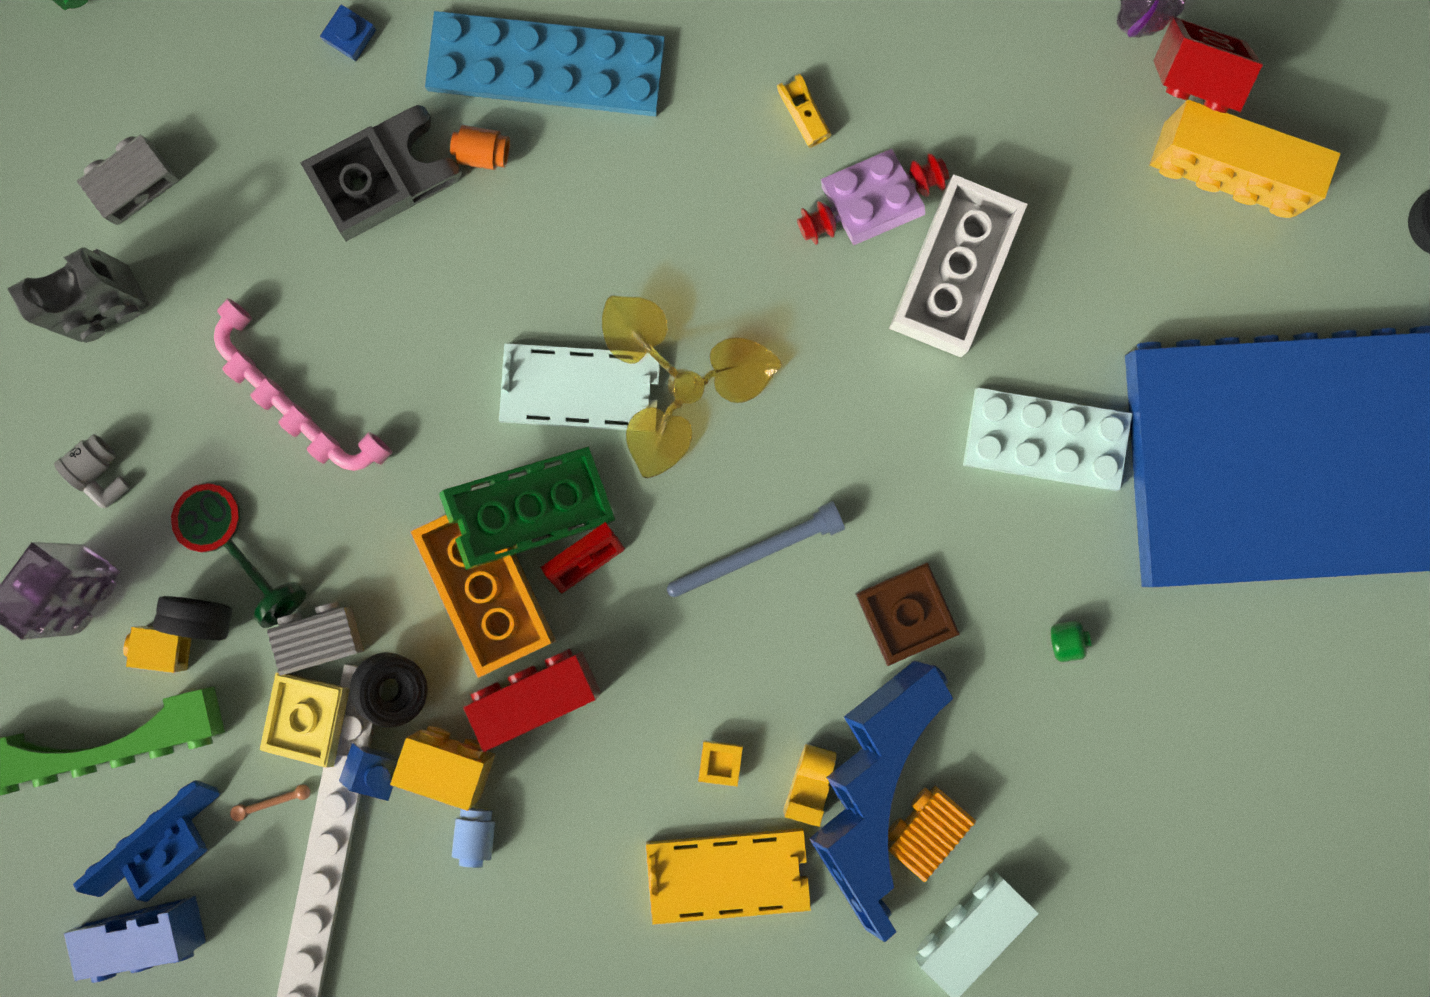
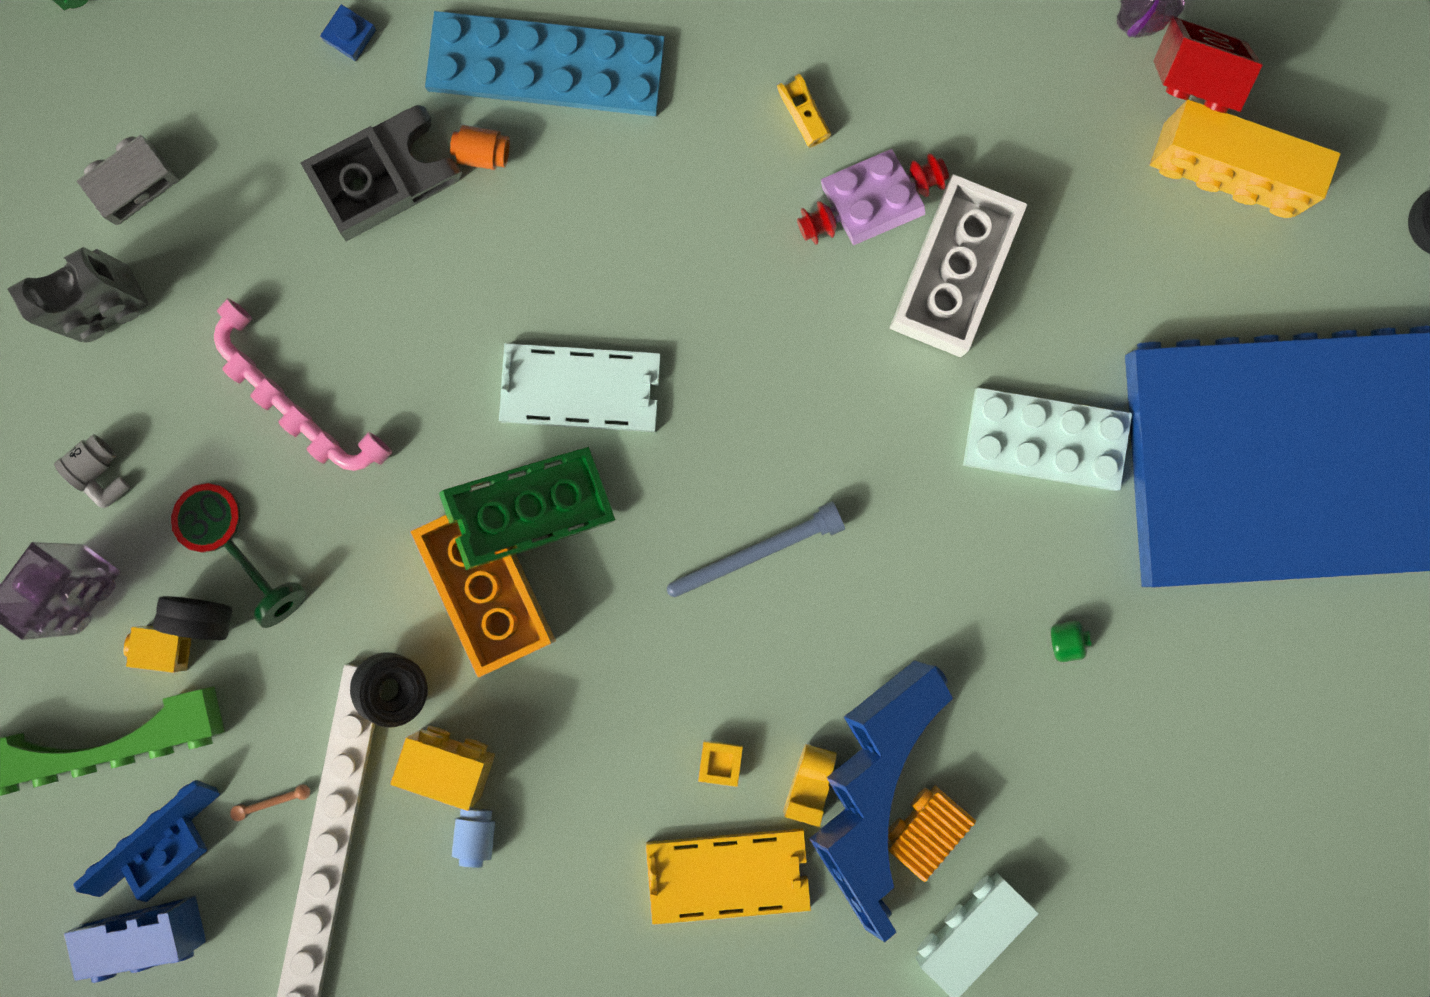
(304, 719): light yellow tile -> none
(315, 639): light grey brick -> none
(368, 772): blue brick -> none
(531, 699): red brick -> none
(583, 558): red tile -> none
(659, 438): clear yellow plant -> none
(907, 614): reddish brown tile -> none

